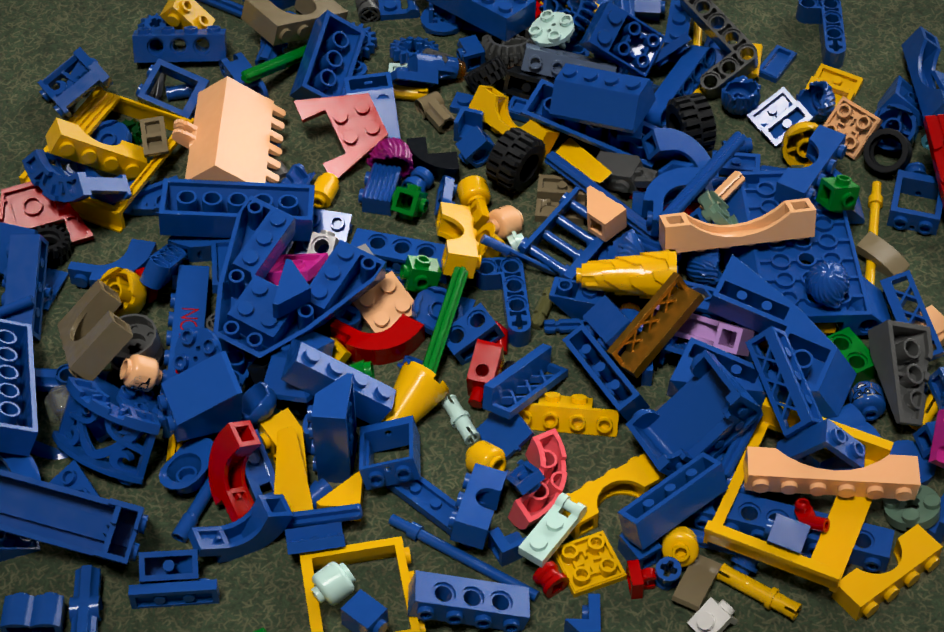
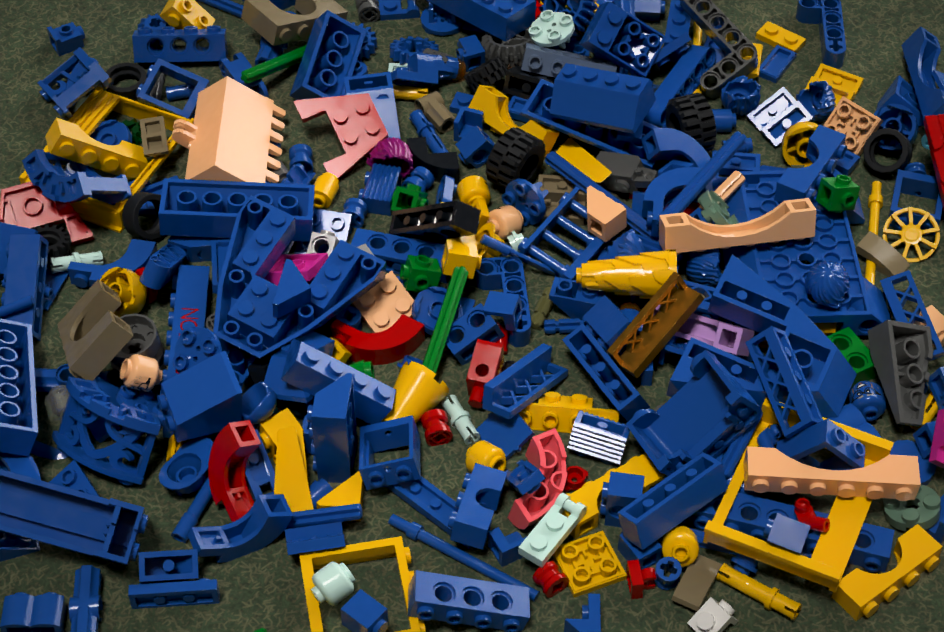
(61, 264): none -> light aqua pin
(66, 38): none -> blue brick
(126, 71): none -> black tyre
(131, 213): none -> black tyre
(301, 154): none -> blue wheel
(358, 209): none -> blue wheel
(427, 130): none -> blue pin
(436, 221): none -> black brick
(436, 427): none -> red wheel
(506, 306): none -> blue panel
(527, 199): none -> blue plate
(577, 473): none -> red plate
(598, 438): none -> brick
(618, 493): none -> blue brick
(724, 120): none -> blue brick
(769, 436): none -> blue arm
(776, 35): none -> yellow plate
(848, 163): none -> blue plate
(912, 234): none -> yellow wheel

